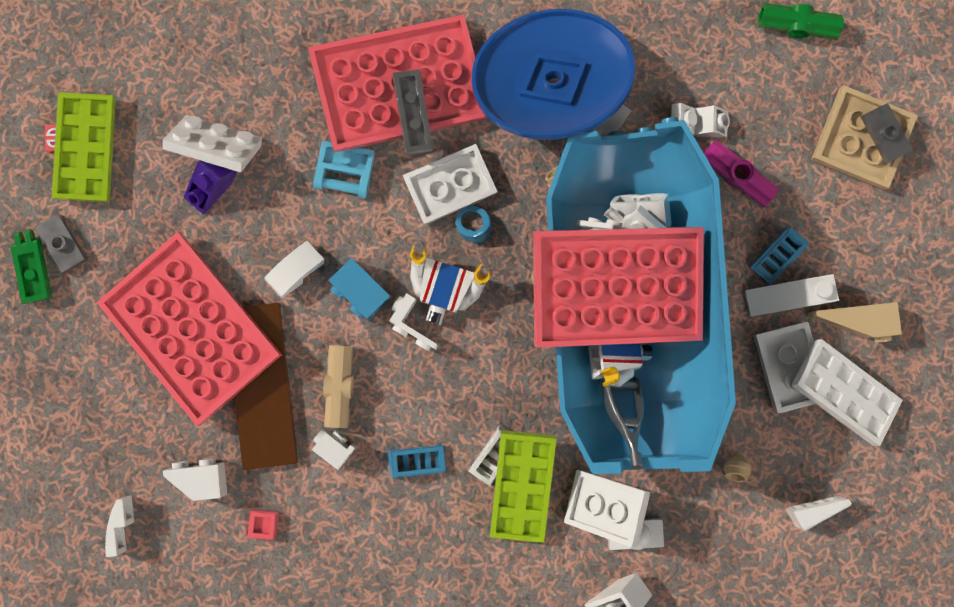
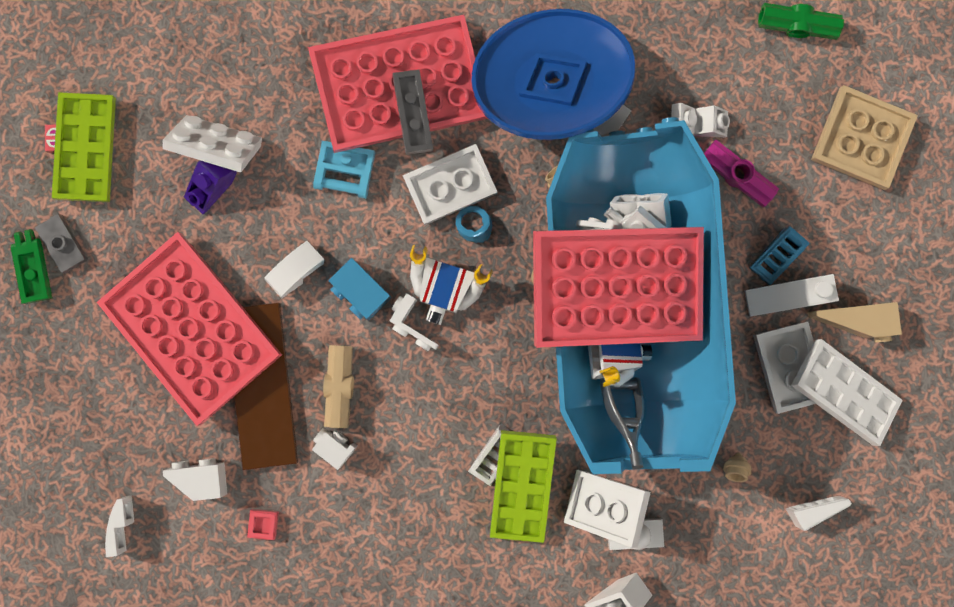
(393, 462): dark azure slope -> none
(886, 133): flat silver plate -> none

